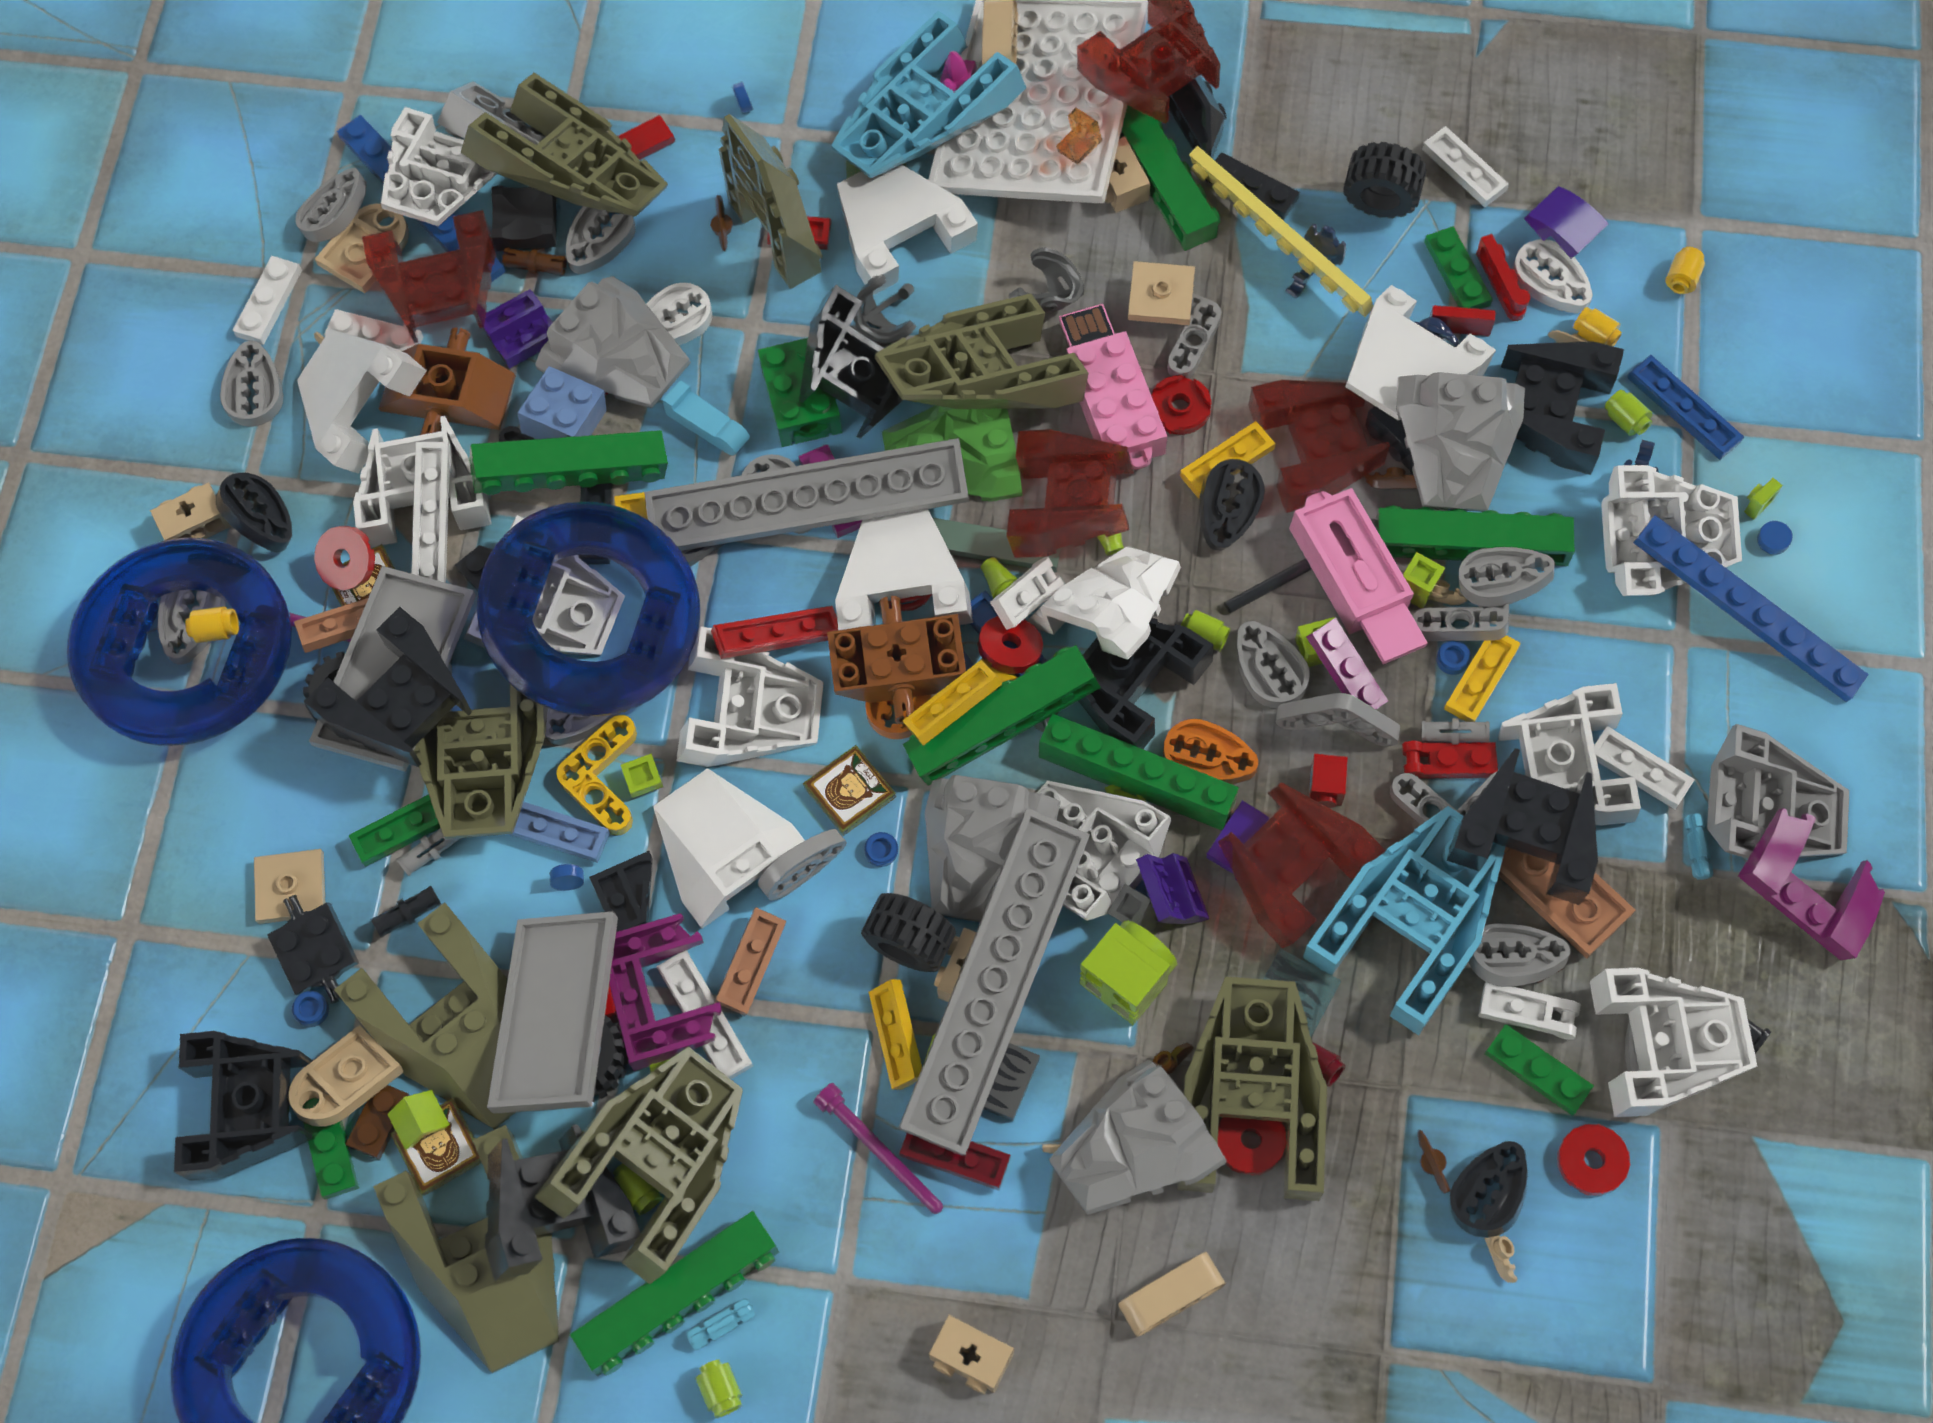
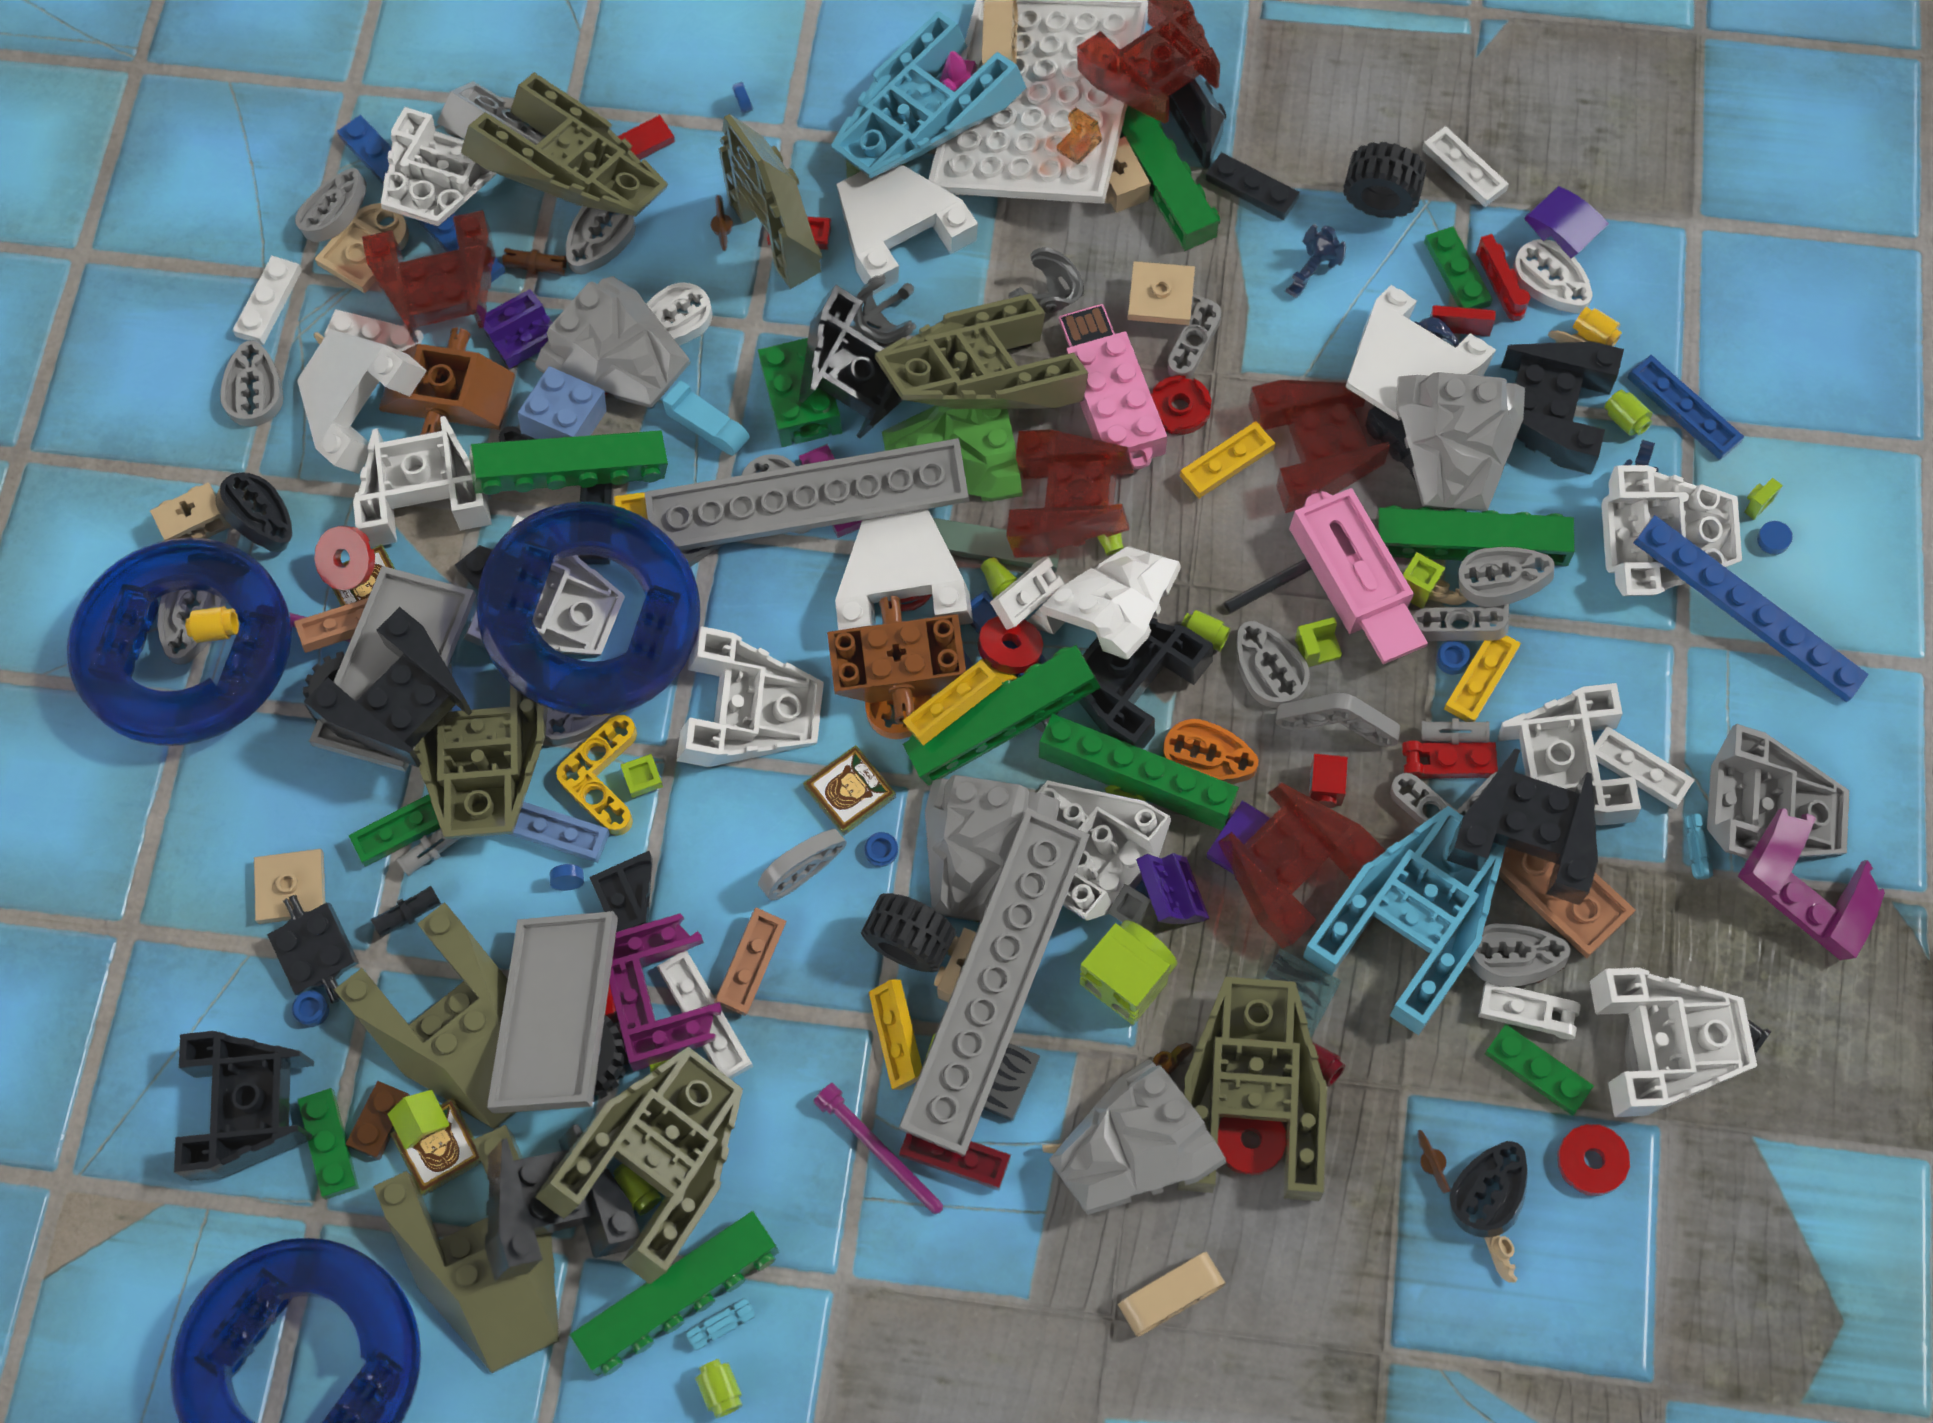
(342, 1079): tan plate -> none
(431, 510): white plate -> none
(522, 218): black brick -> none
(718, 842): white wedge -> none
(774, 632): red tile -> none
(960, 1337): tan brick -> none
(1247, 503): black piece -> none
(1287, 238): light yellow plate -> none
(1345, 664): plate -> none
(1393, 479): reddish brown piece -> none
(1685, 270): yellow brick -> none

